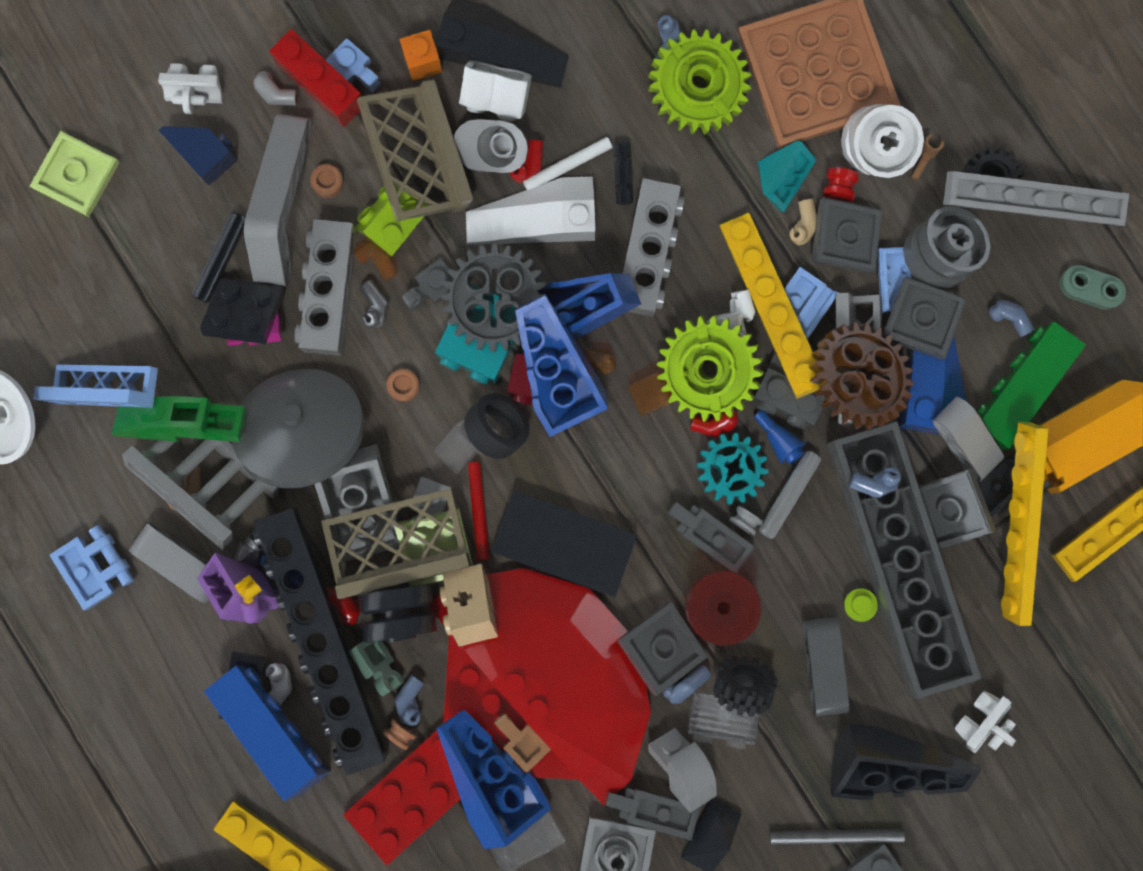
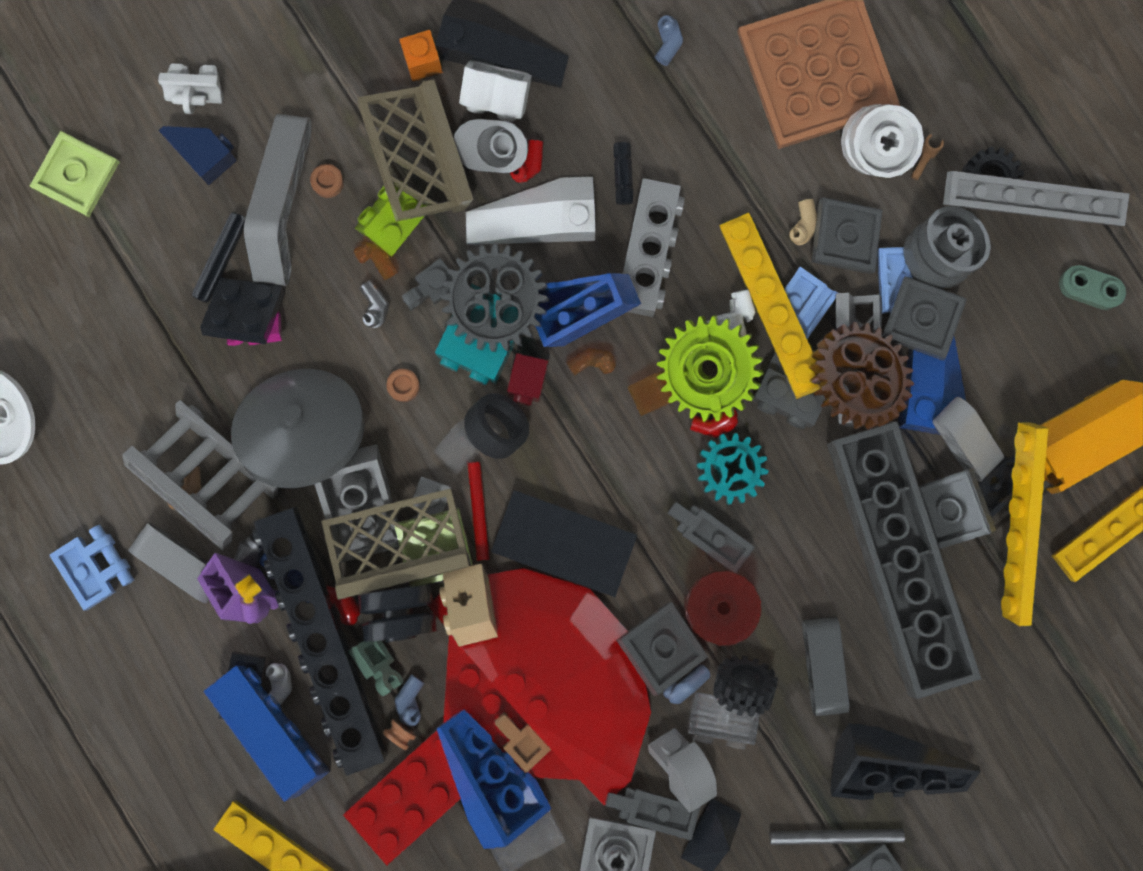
(102, 393): light blue fence -> none
(181, 417): green slope -> none
(271, 93): light grey arm -> none
(316, 77): red brick -> none
(331, 336): light grey brick -> none
(353, 65): light blue plate -> none
(559, 373): blue wedge -> none
(568, 164): white bar -> none
(710, 61): lime gear -> none
(746, 520): light grey bush -> none
(784, 173): teal slope -> none
(784, 443): blue cone -> none
(789, 494): light grey axle -> none
(840, 184): red wheel -> none
(860, 605): lime plate -> none
(878, 485): sand blue arm -> none
(995, 710): white hips -> none
(1013, 313): sand blue arm -> none
(1029, 382): green brick -> none

